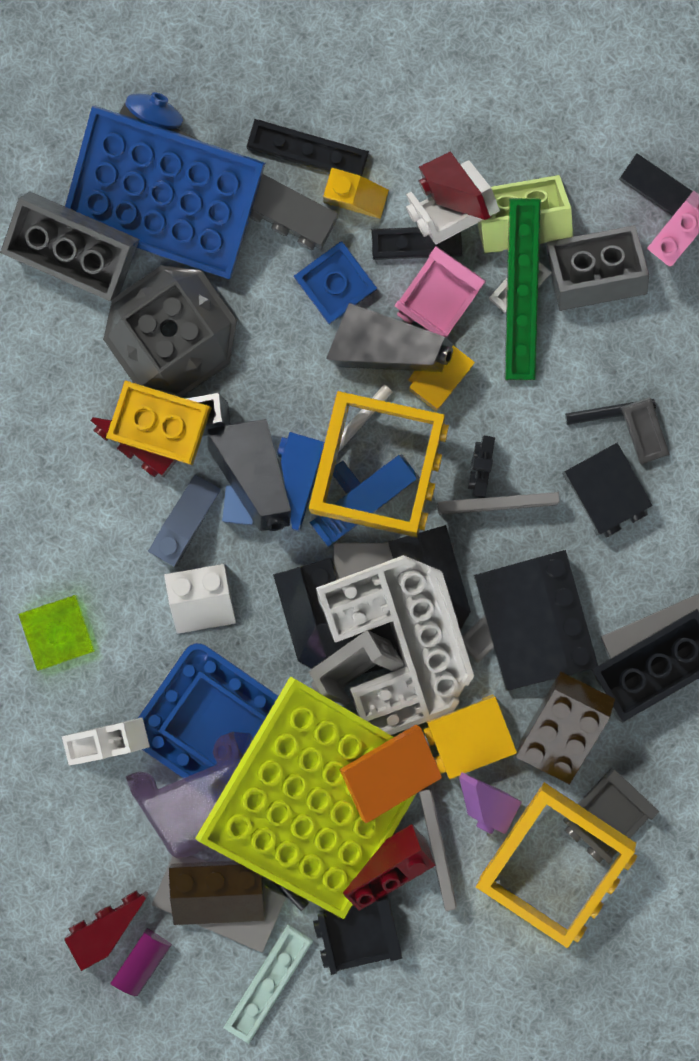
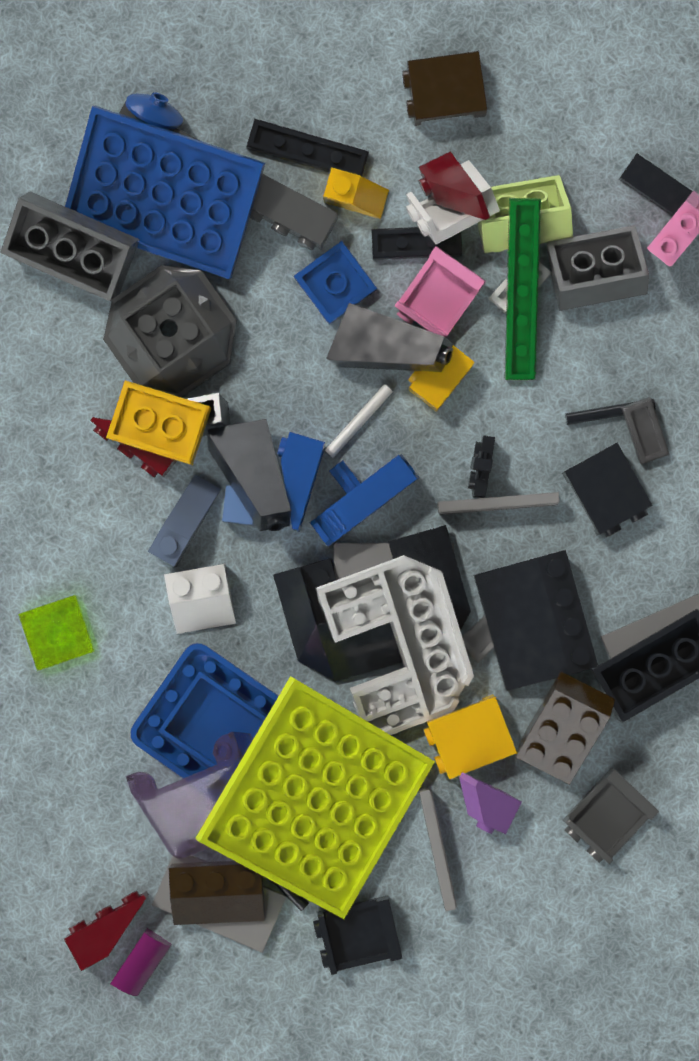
(105, 741): white slope -> none
(268, 983): light aqua tile -> none
(329, 455): yellow window -> none
(351, 662): light grey panel -> none
(391, 773): orange tile -> none
(393, 865): dark red slope -> none
(445, 87): none -> dark brown panel
(586, 820): yellow window -> none

